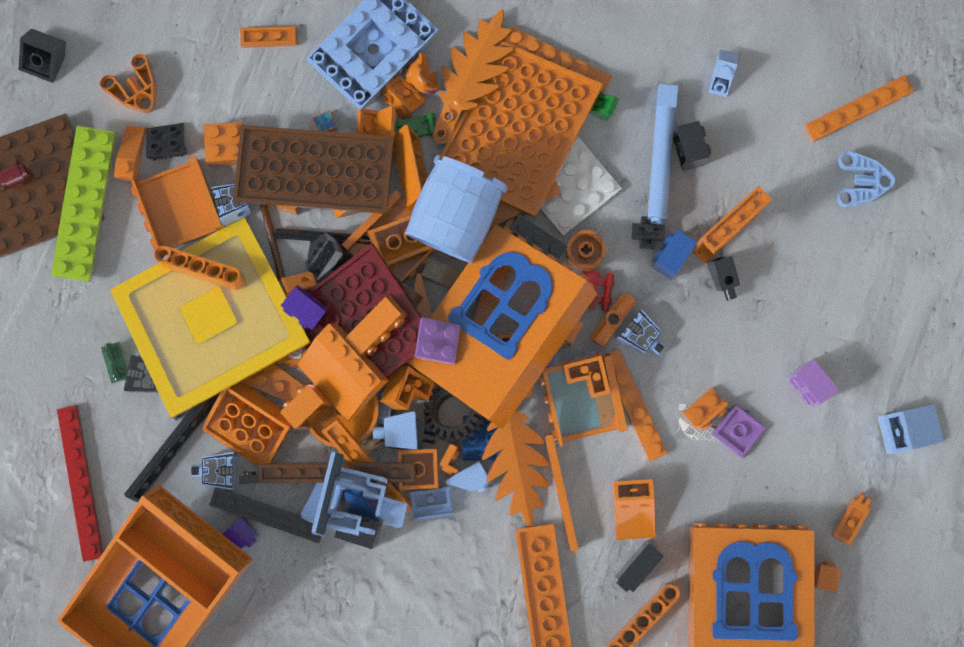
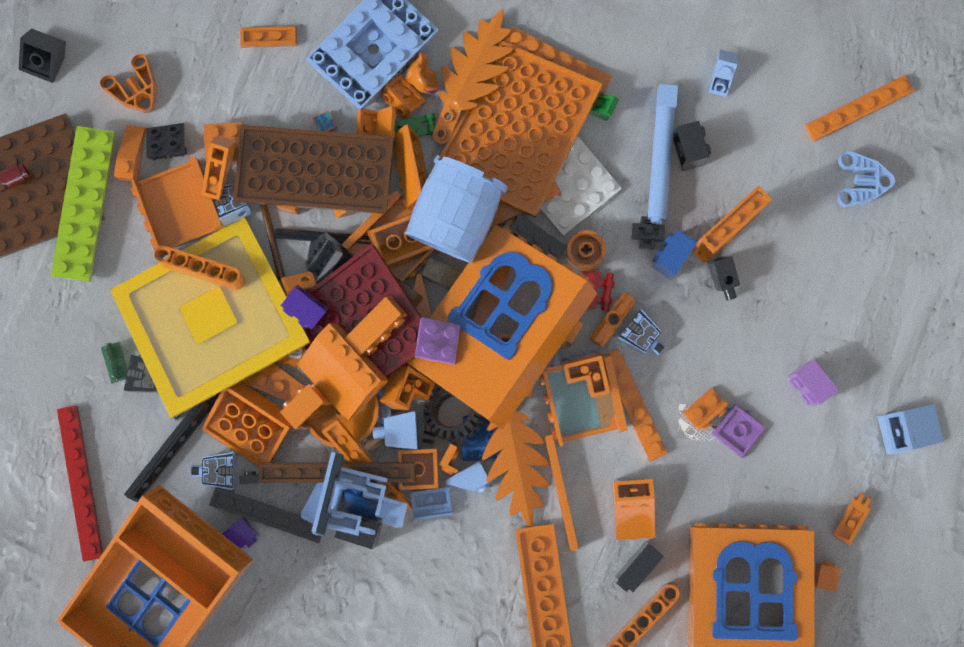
(218, 166): none -> orange slope

